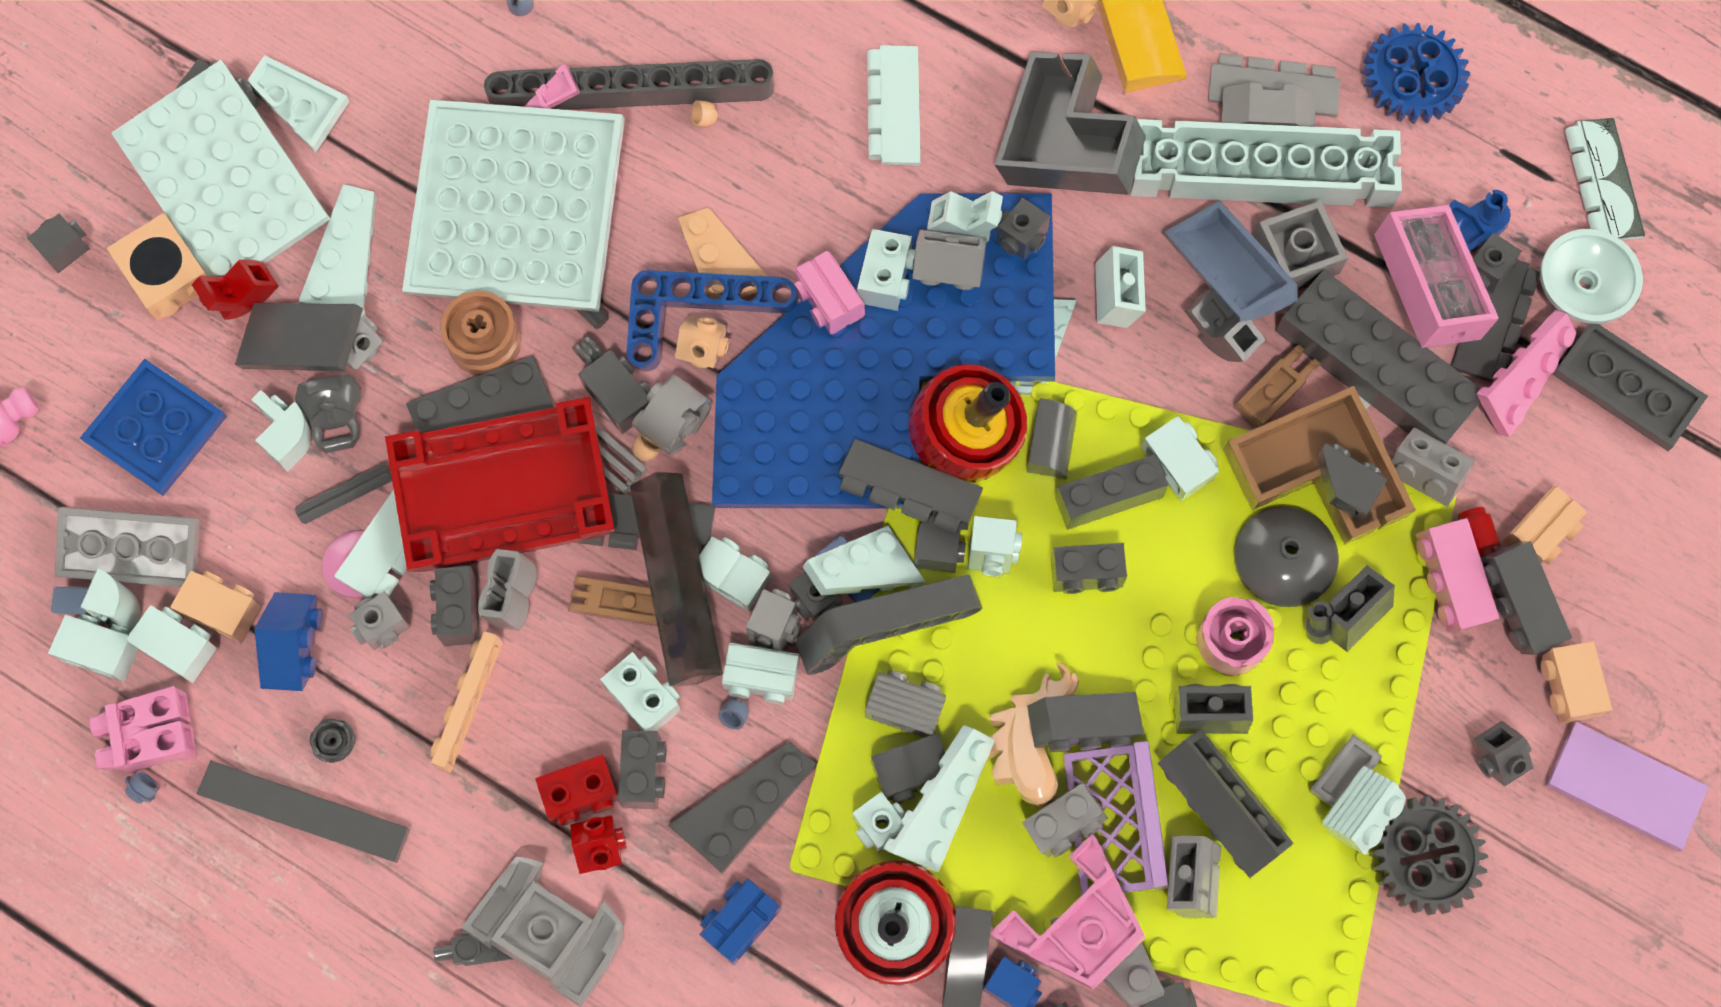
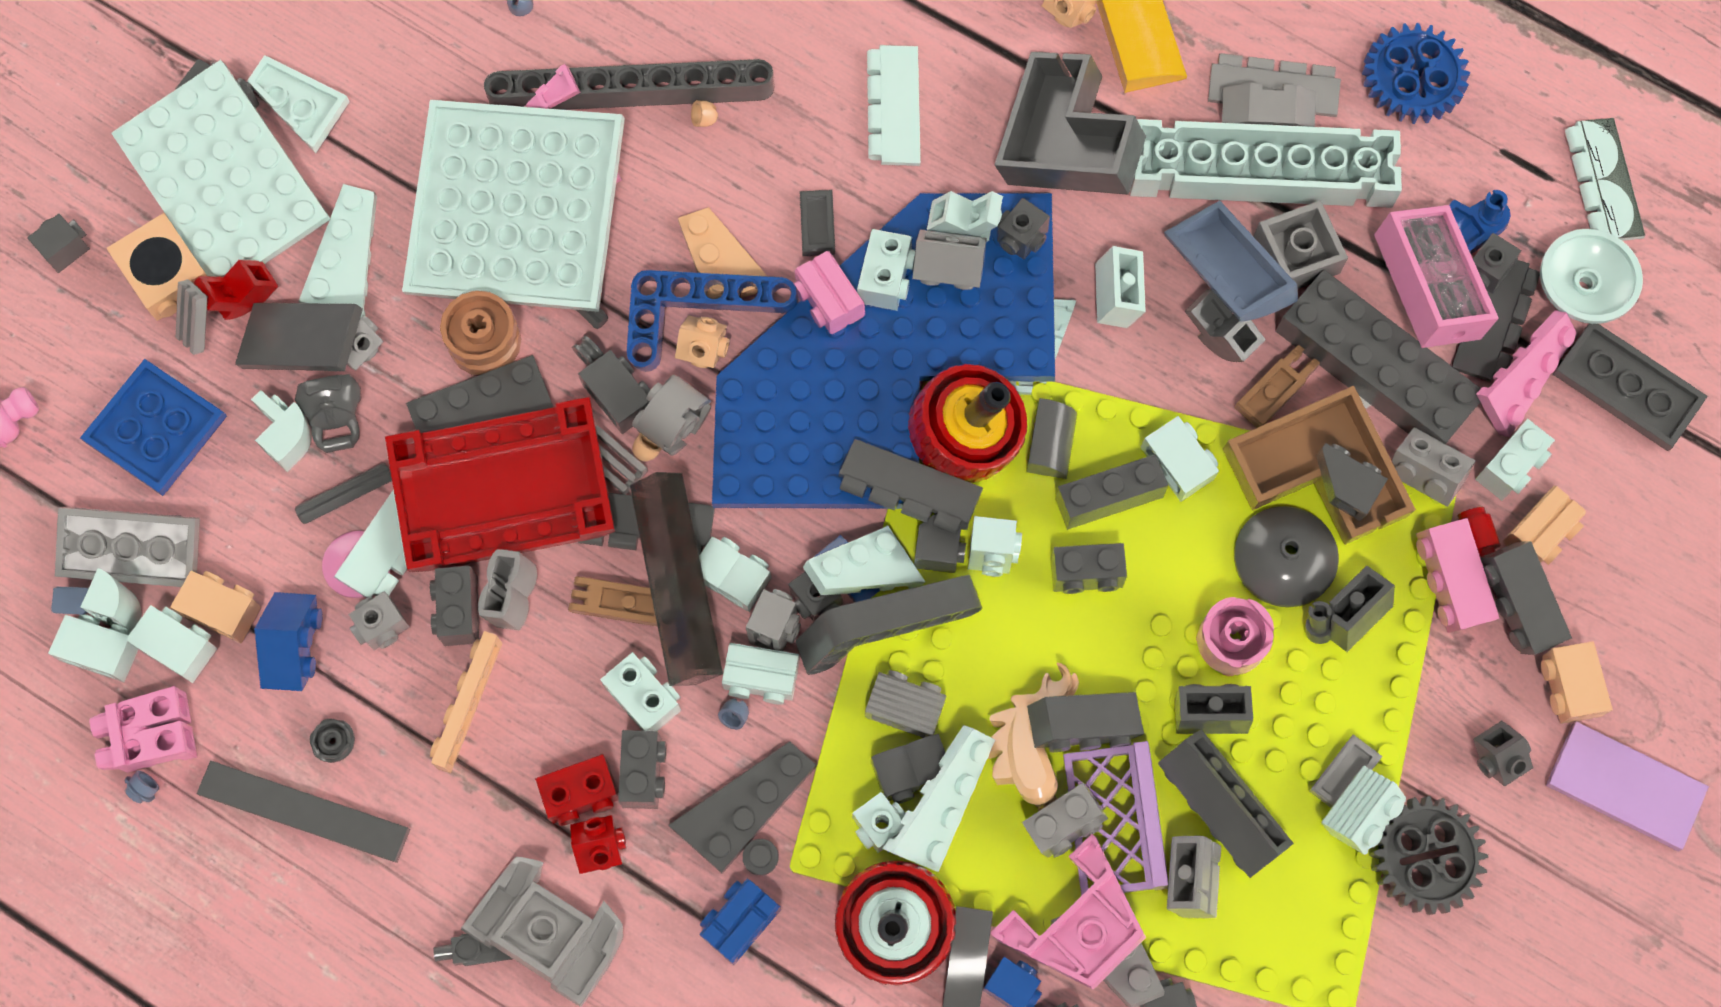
(191, 316): none -> light grey tile
(760, 857): none -> dark grey plate
(817, 222): none -> dark grey tile
(1515, 459): none -> light aqua brick

